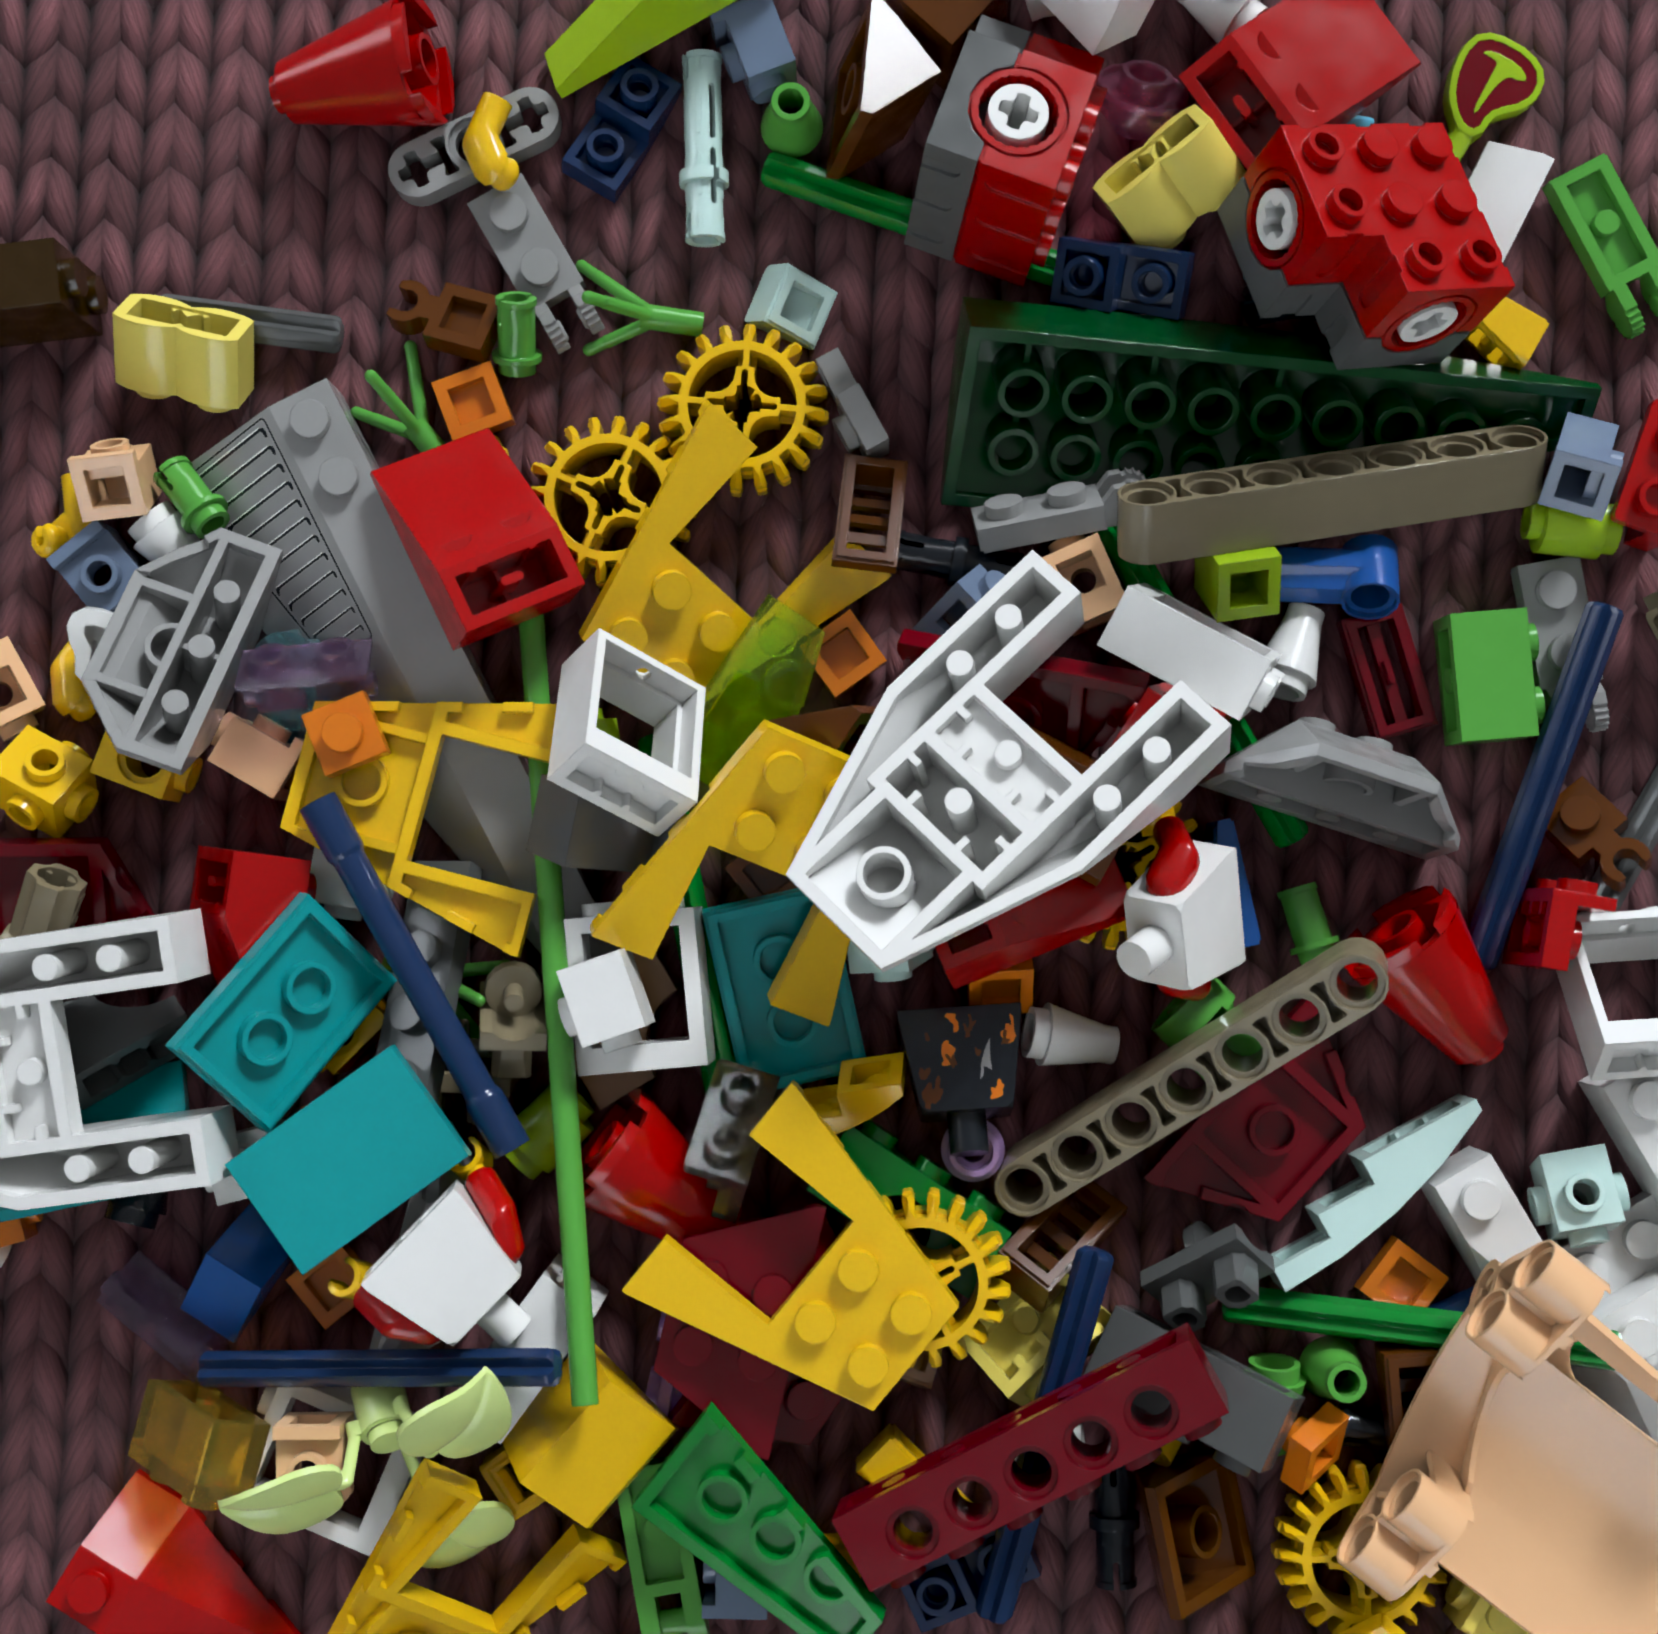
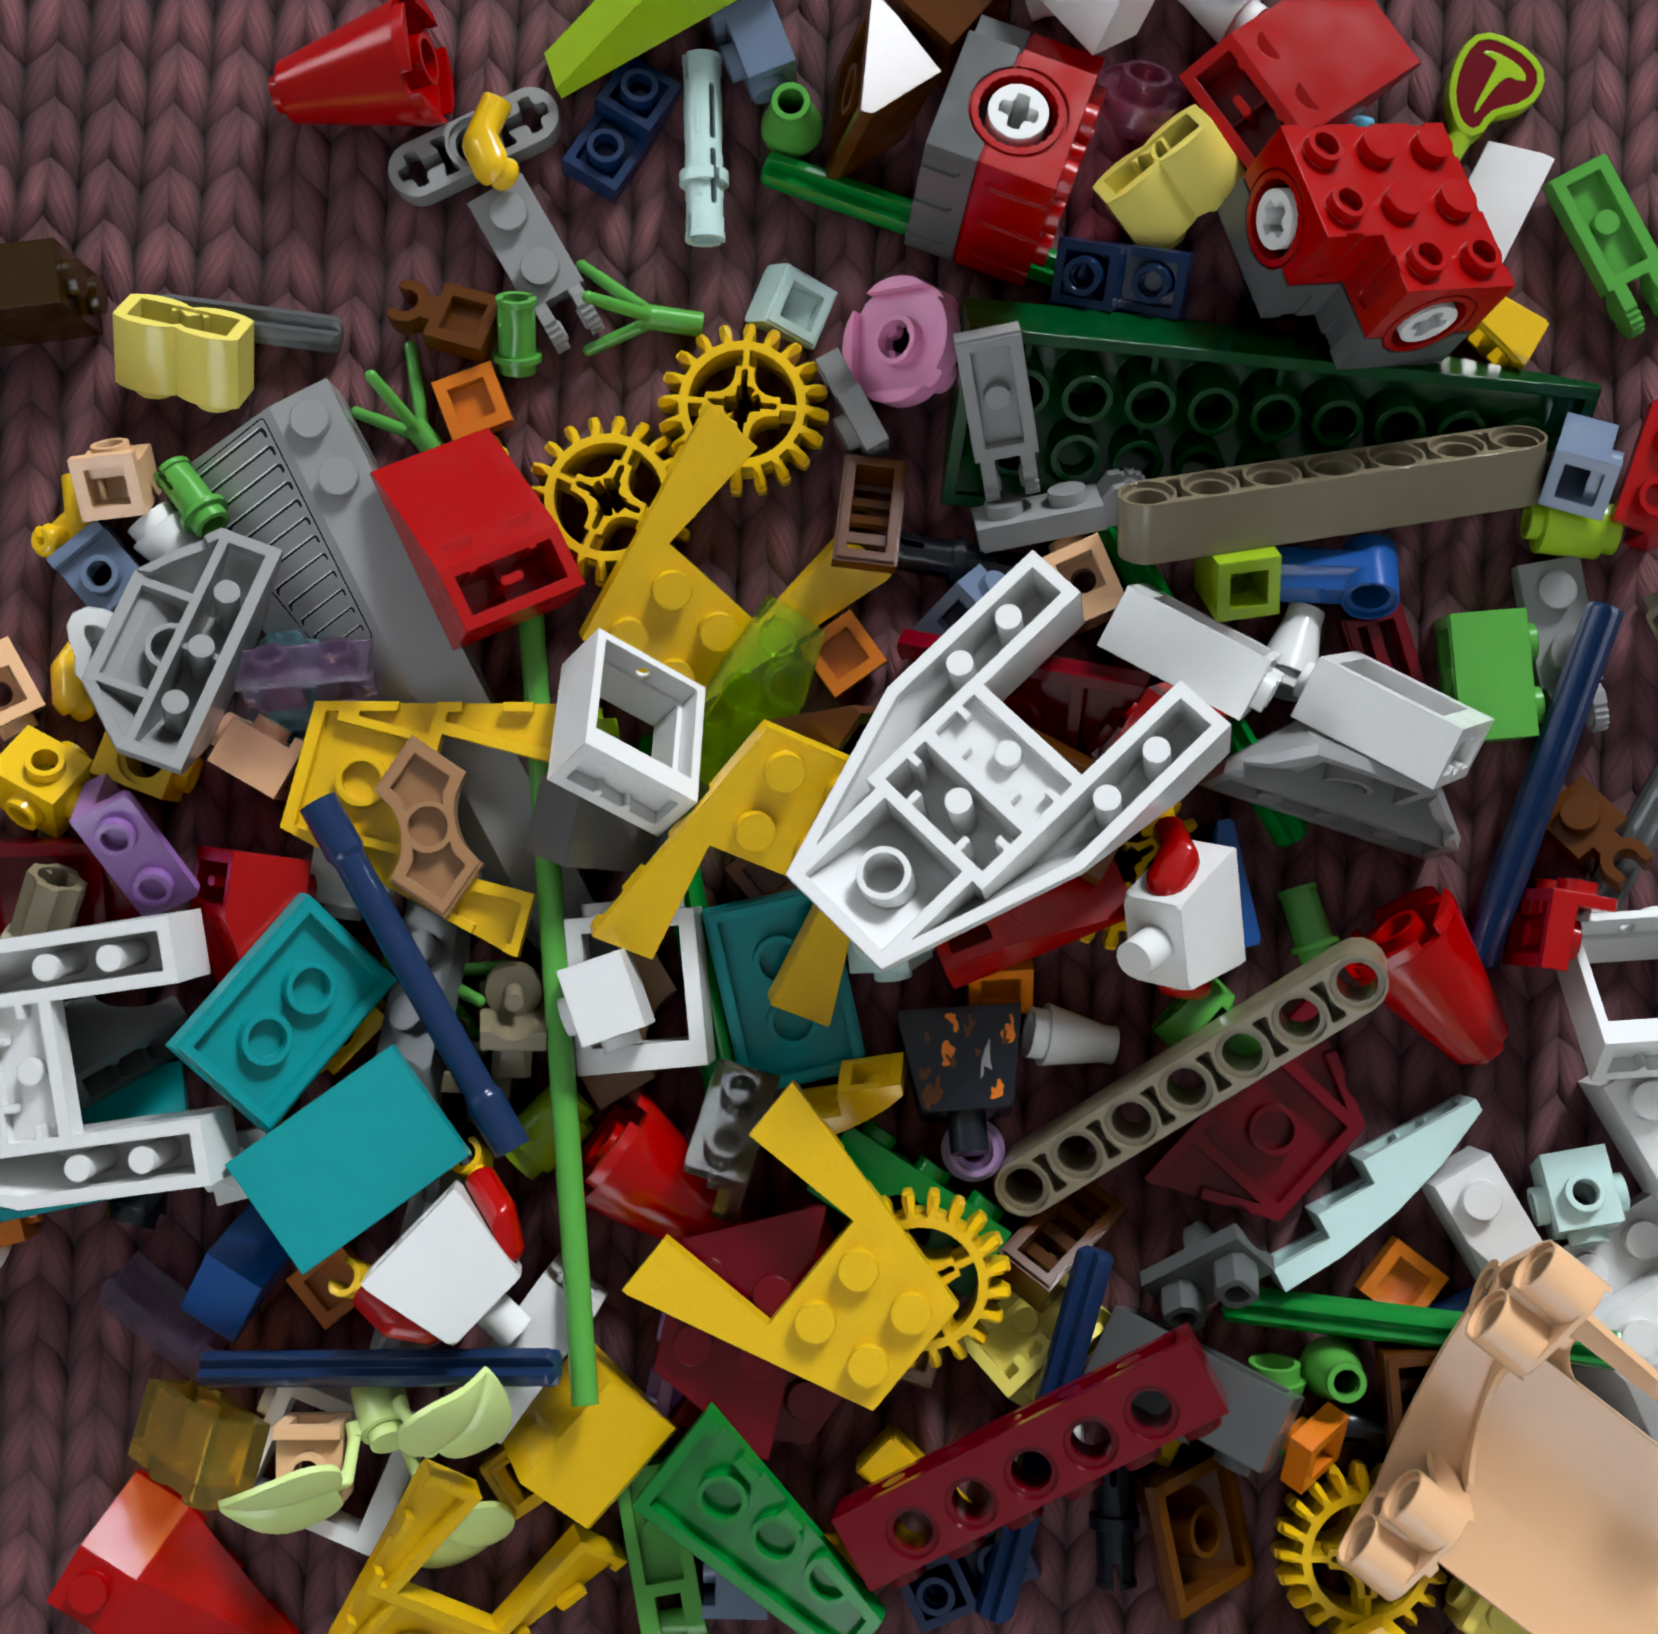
(131, 848): none -> medium lavender bracket
(346, 734): orange plate -> none
(434, 856): none -> medium nougat tile
(930, 356): none -> bright pink plate
(998, 403): none -> light grey hinge
(1390, 717): none -> white window

